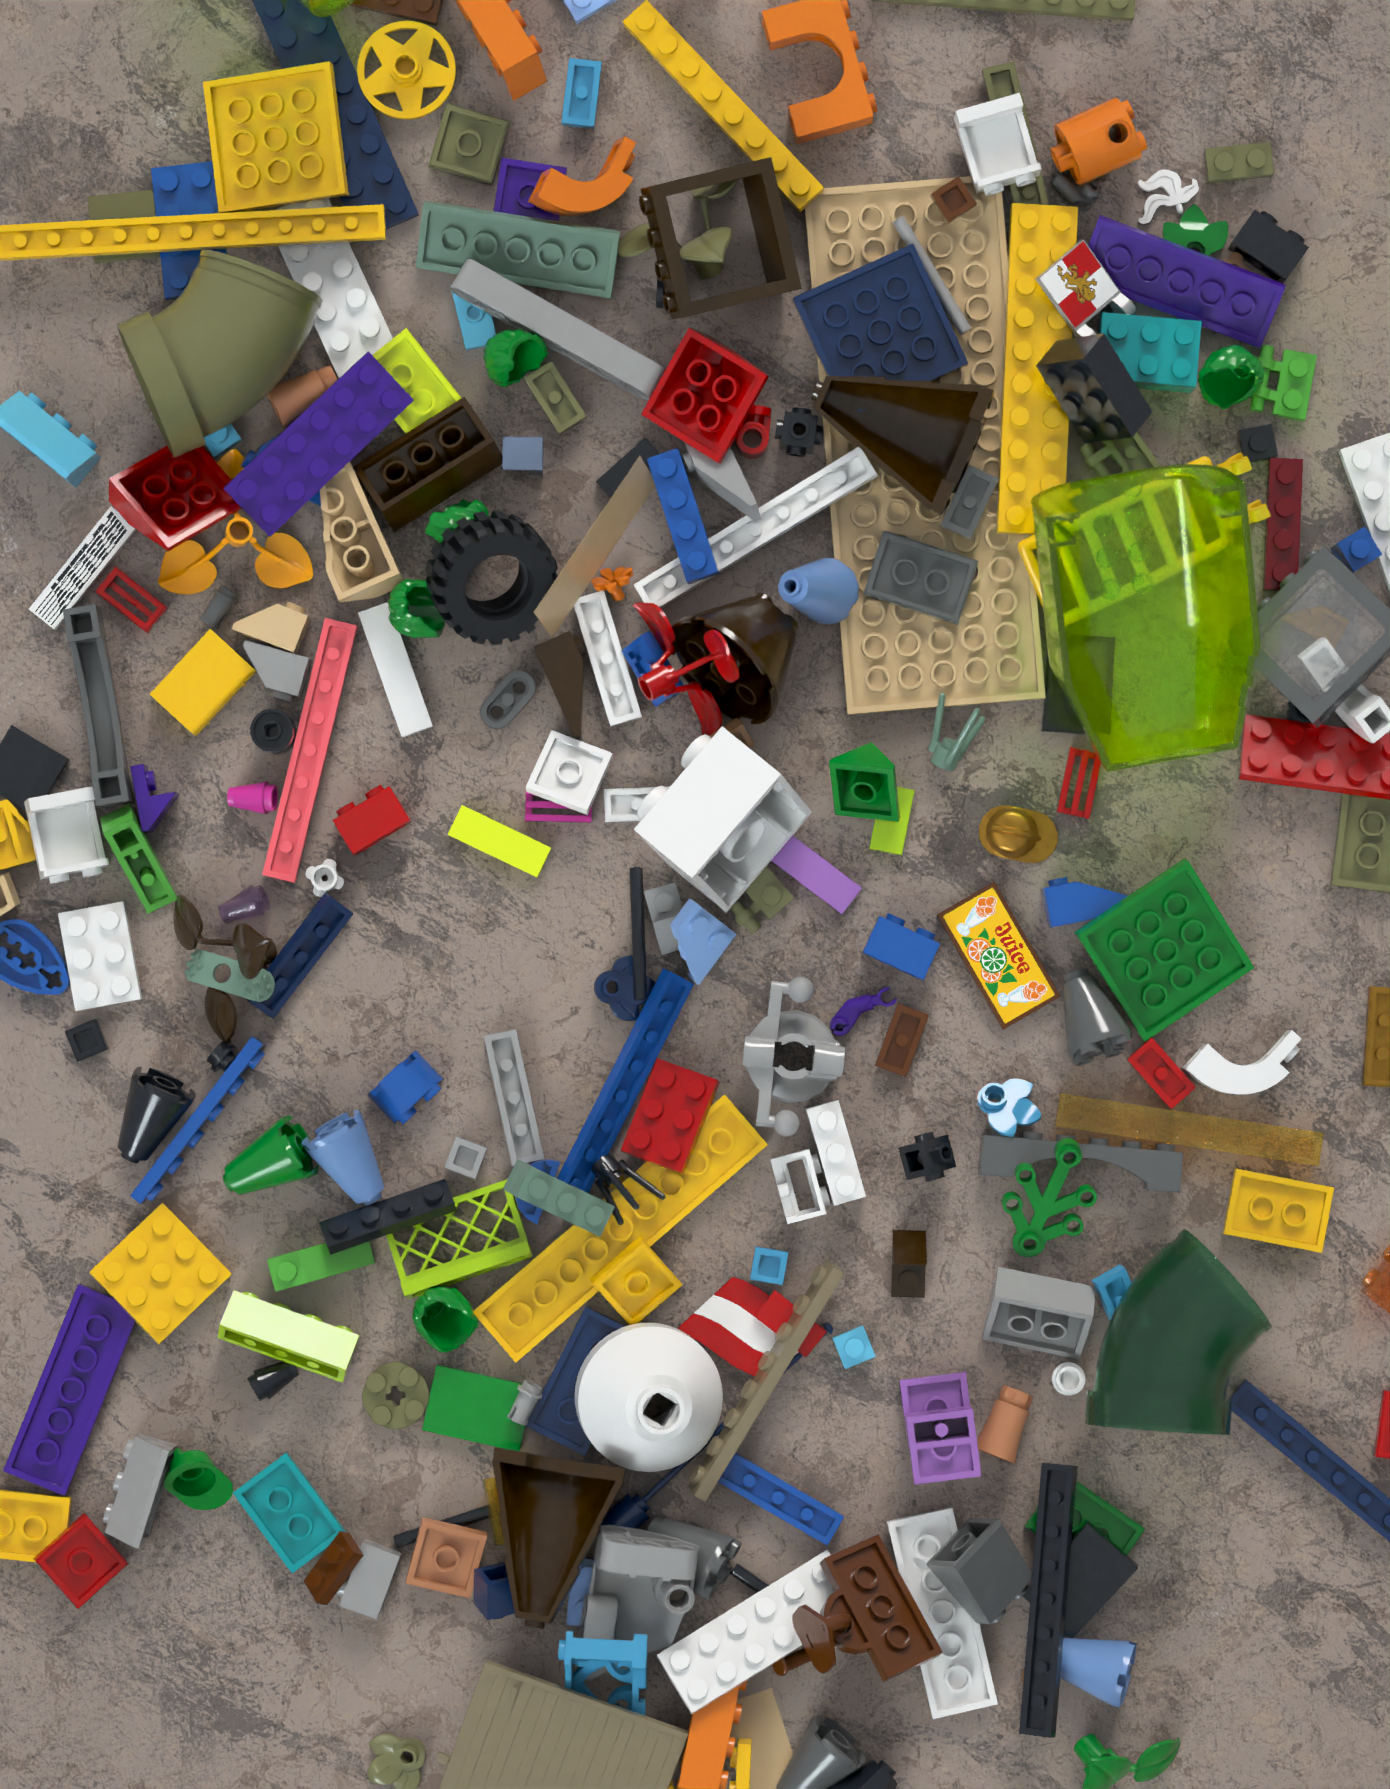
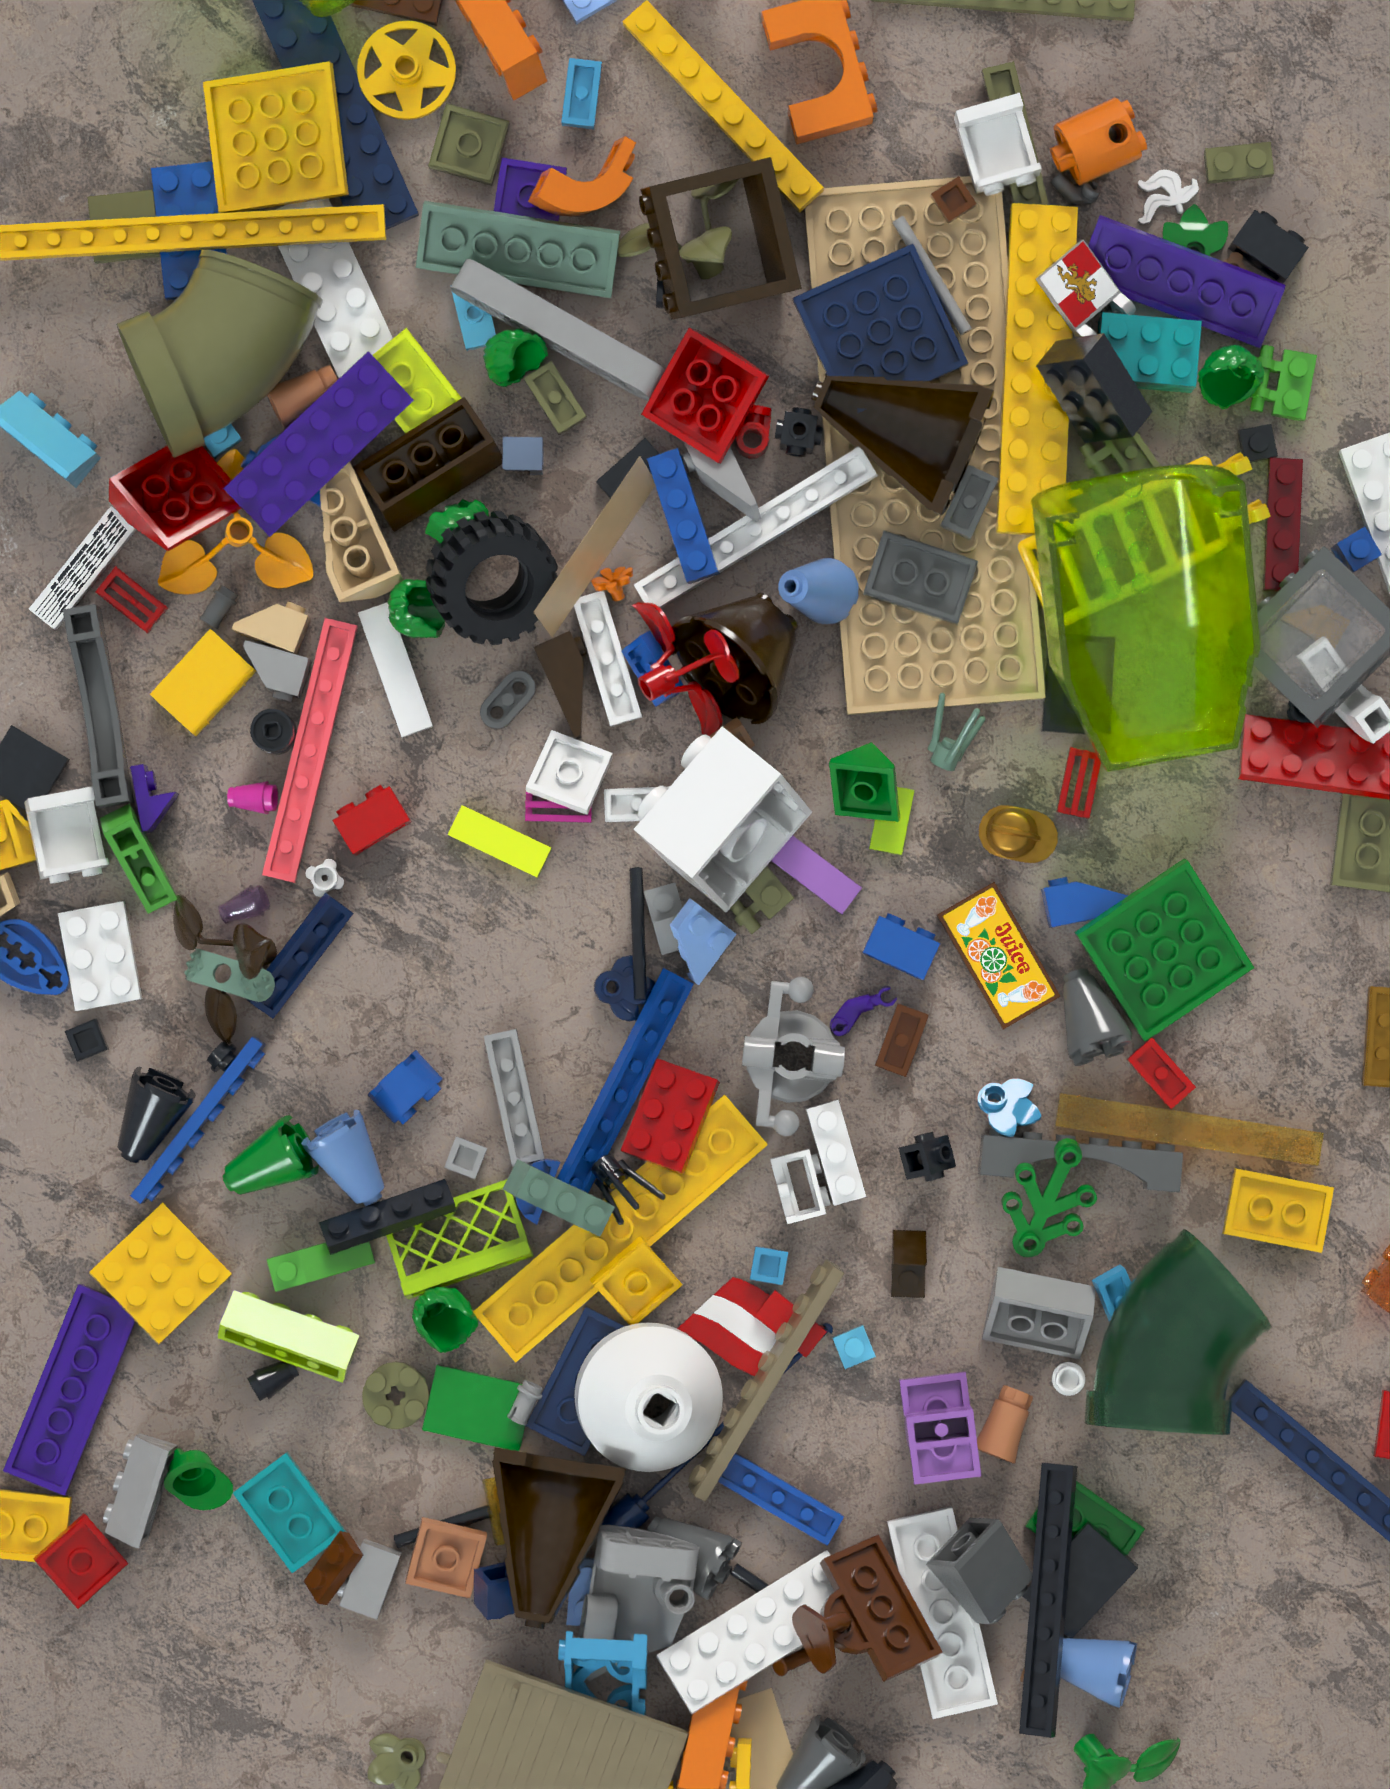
(1225, 1077): white arch -> none

